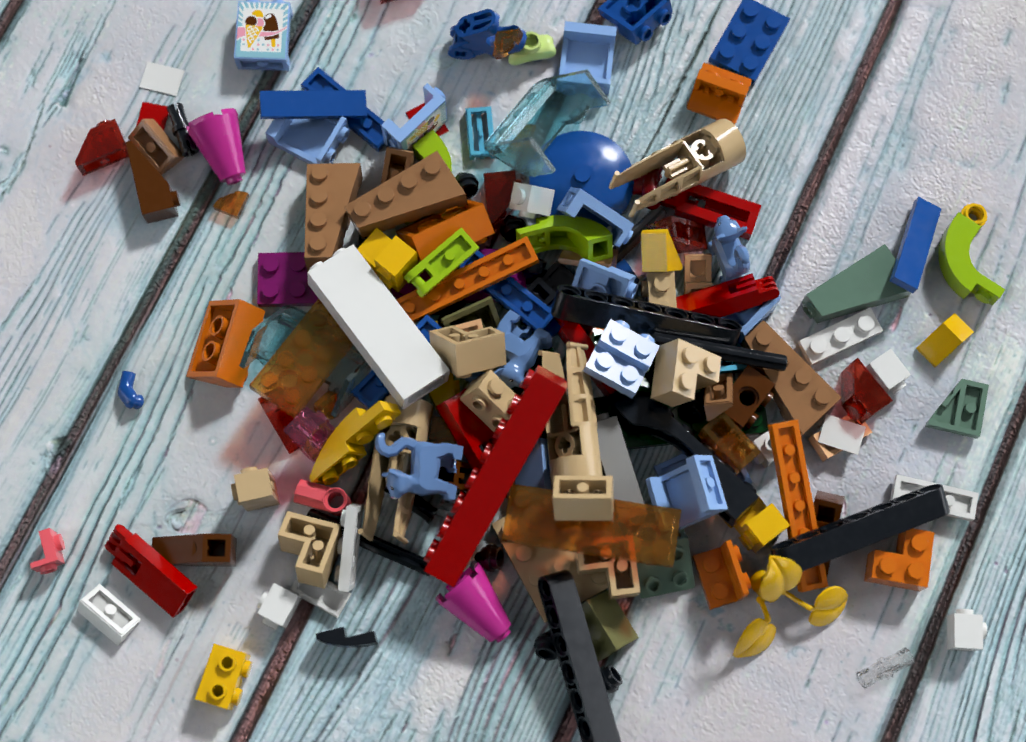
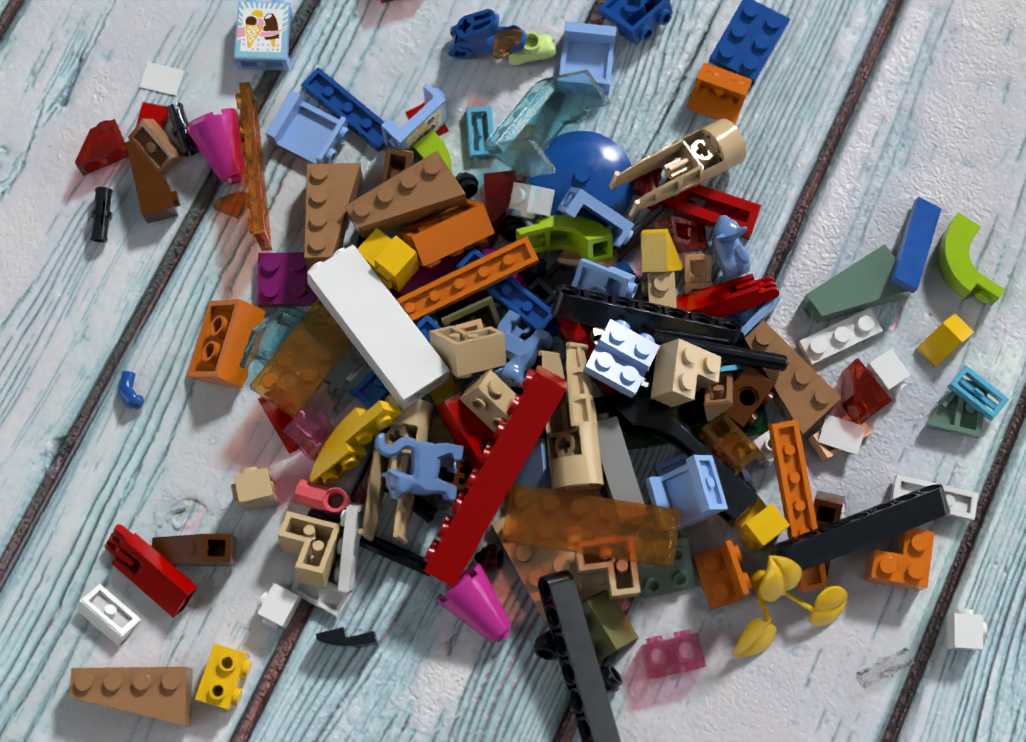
(52, 547): coral bracket -> none
(101, 214): none -> black pin
(146, 691): none -> medium nougat wedge
(254, 171): none -> clear orange plate
(313, 104): blue tile -> none
(326, 404): clear orange tile -> none
(442, 262): lime plate -> none
(583, 498): tan brick -> none
(674, 661): none -> clear pink brick
(972, 401): none -> medium azure tile
(976, 209): yellow plate -> none

